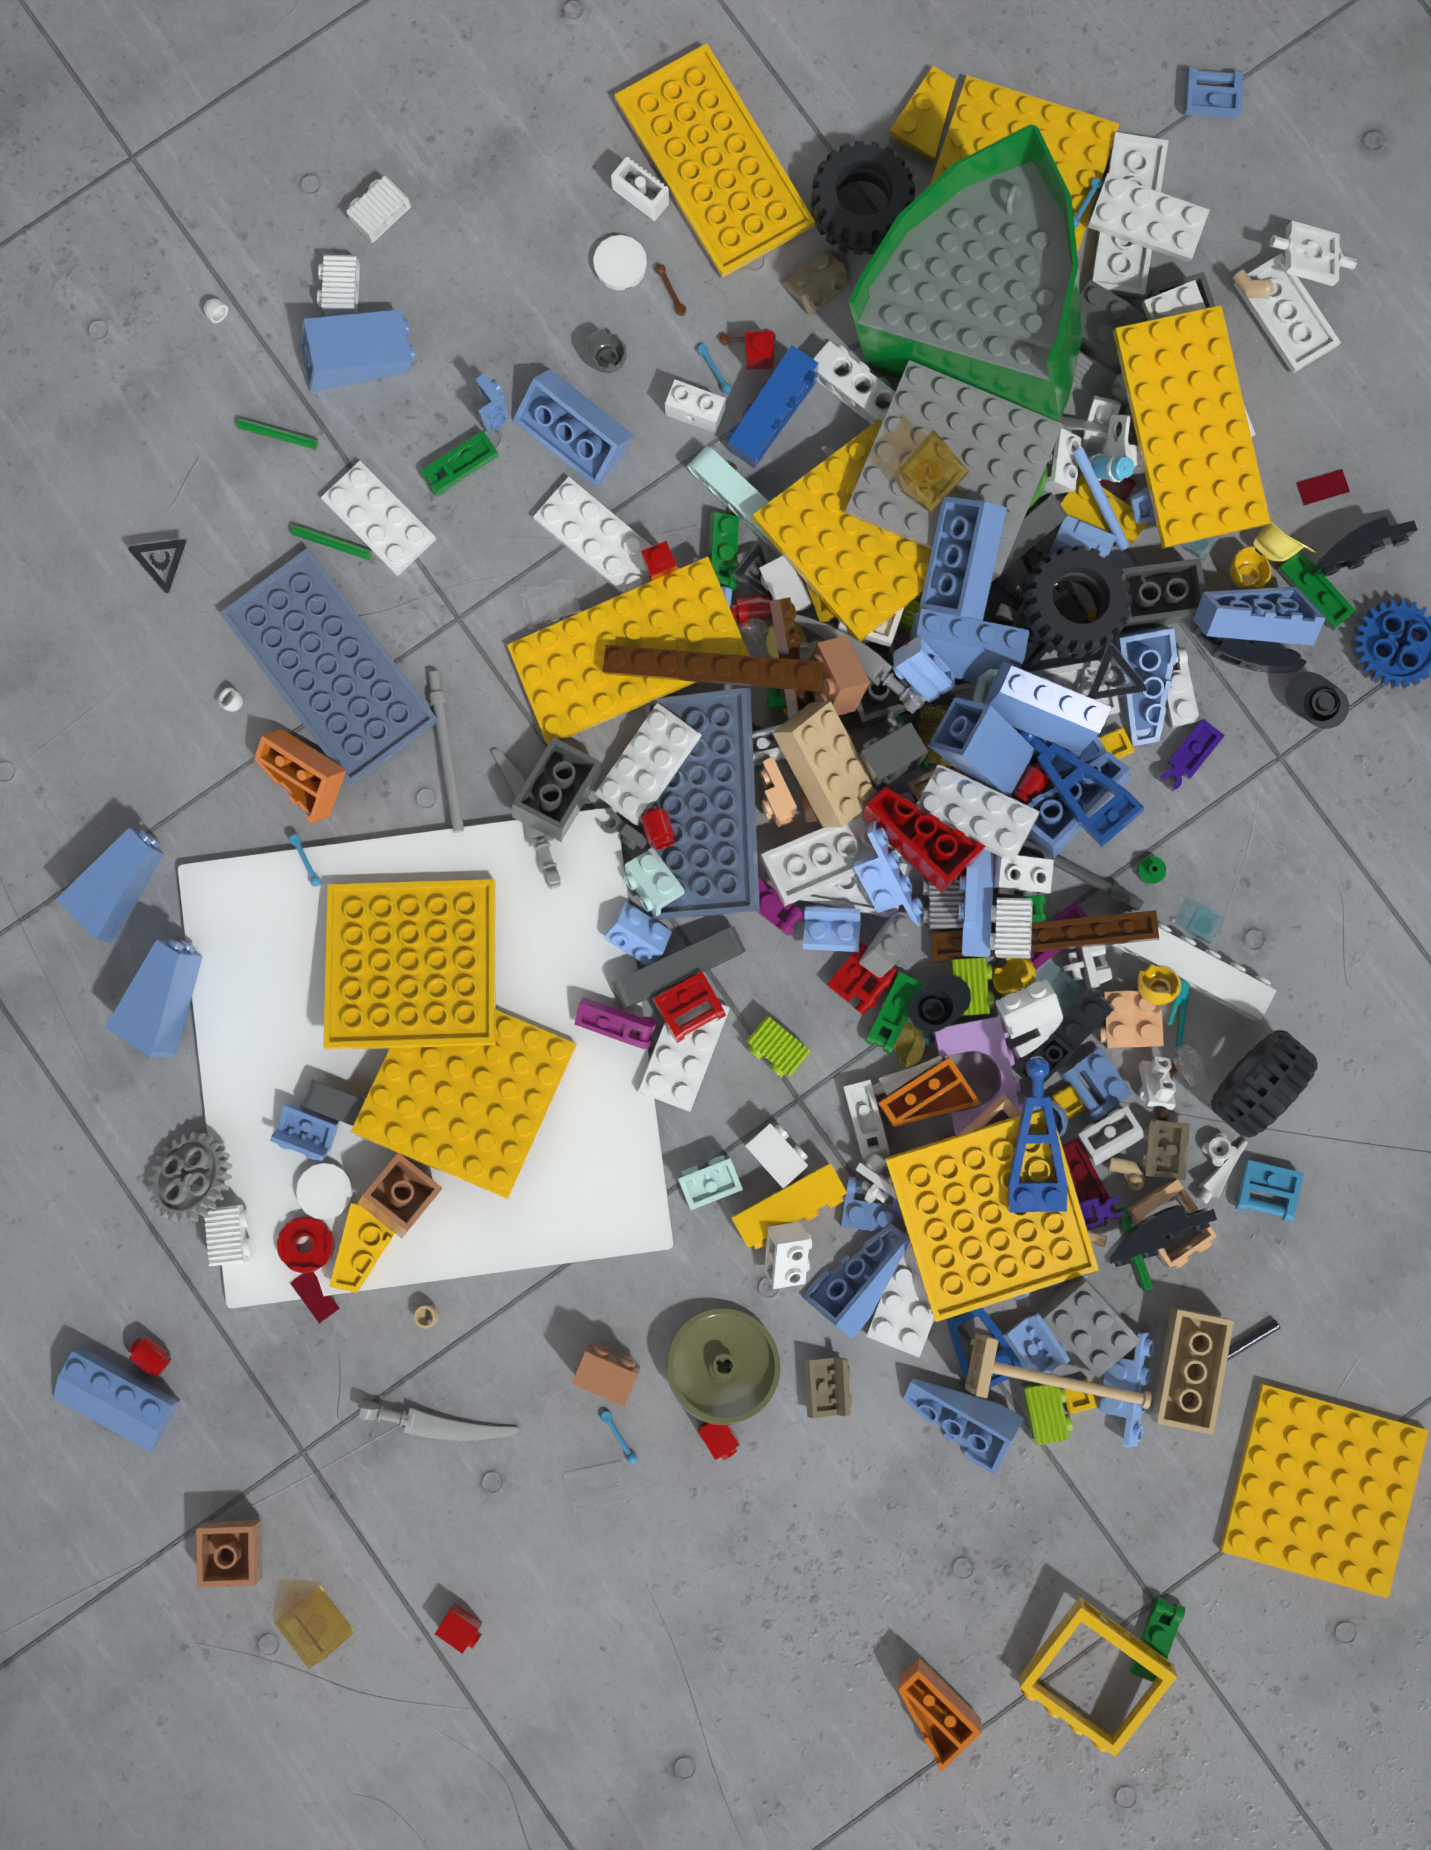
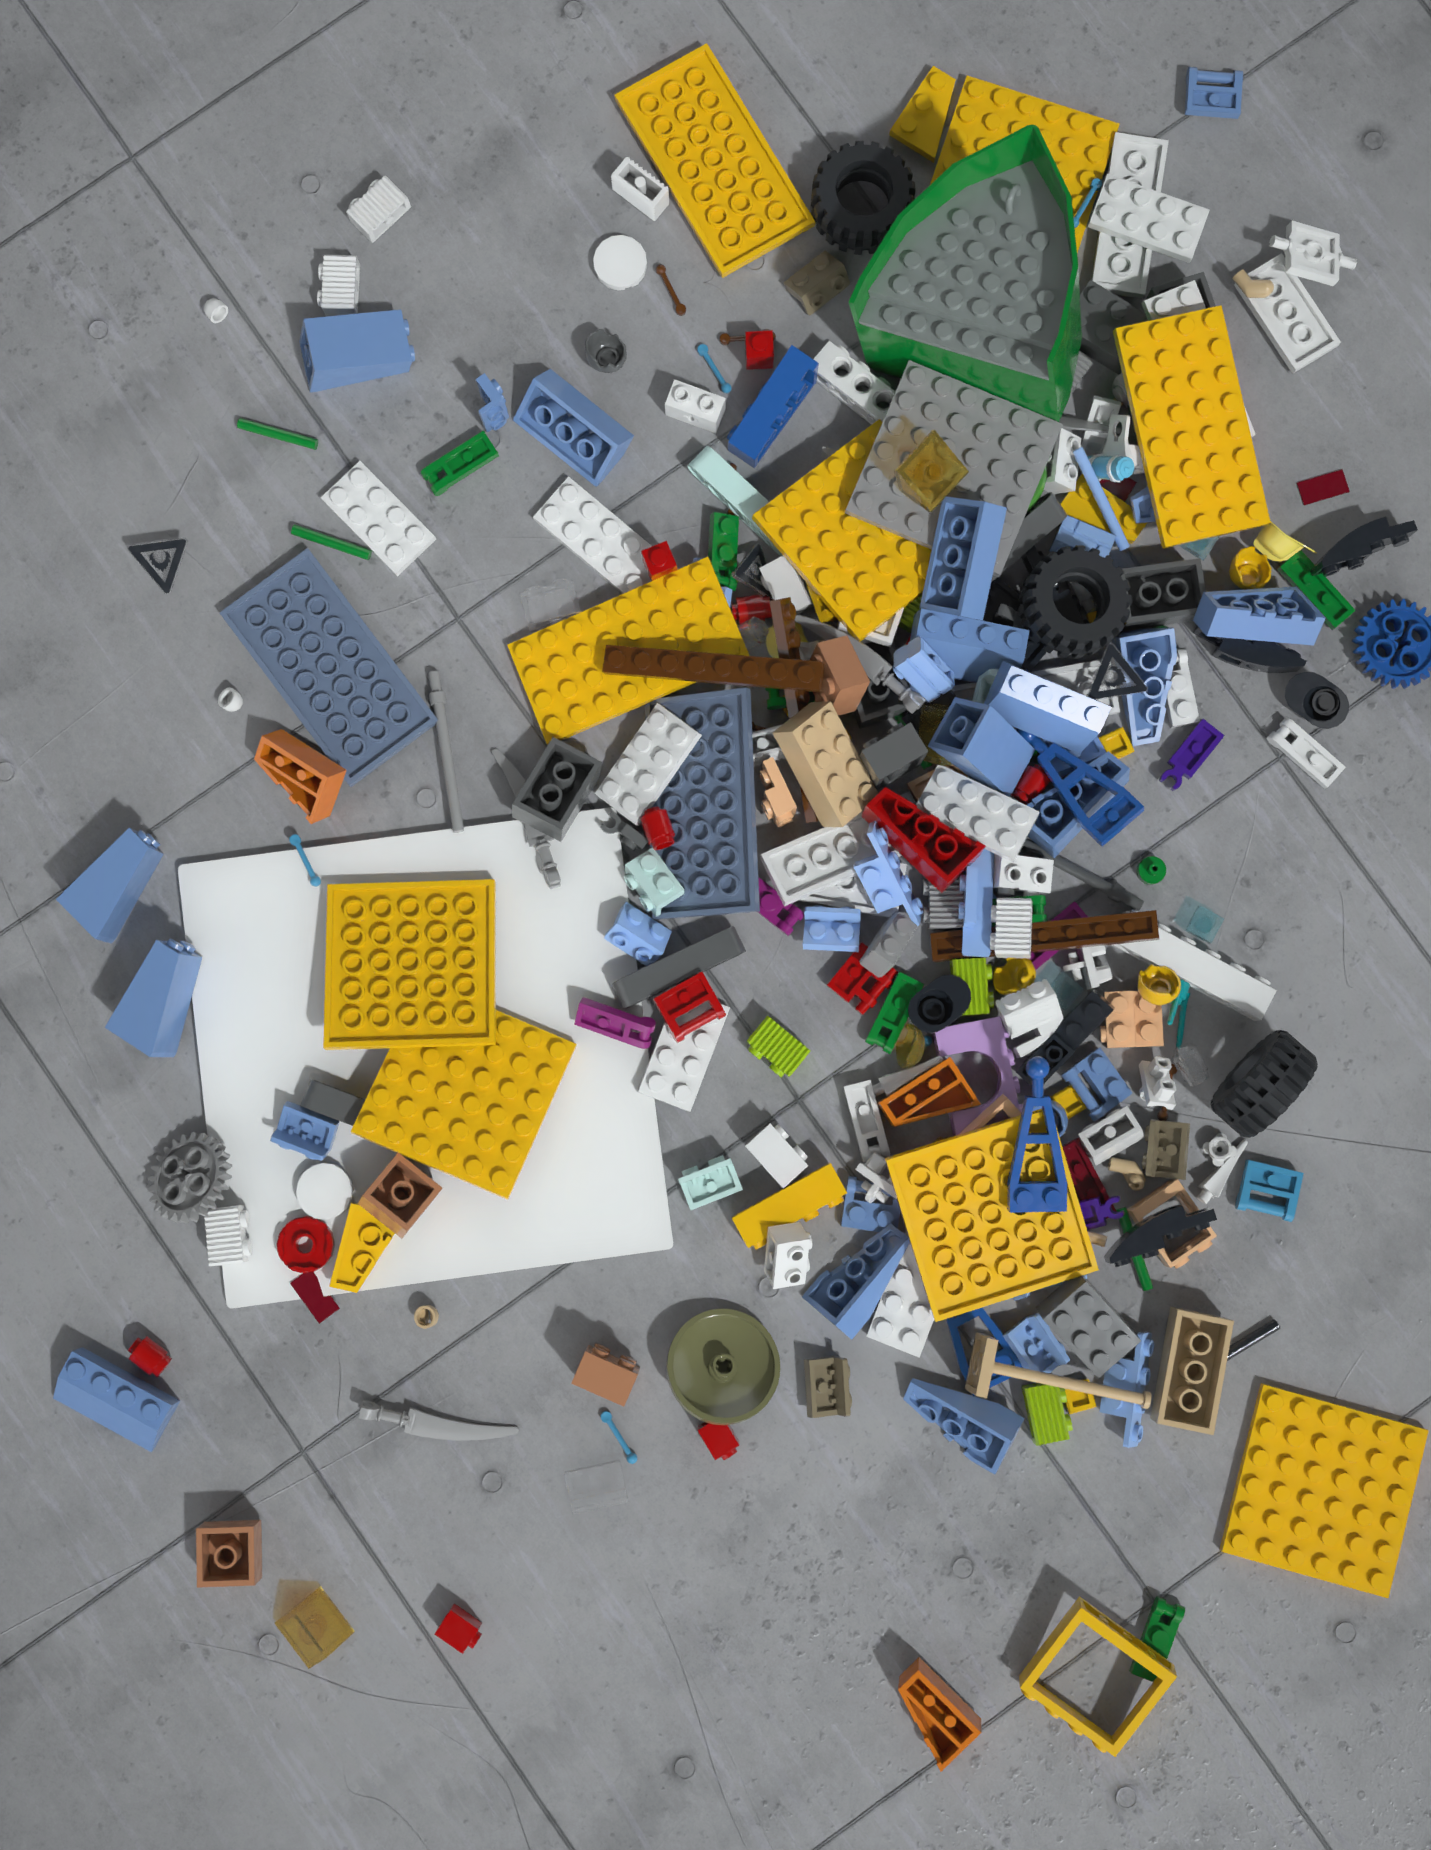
(1306, 753): none -> white plate

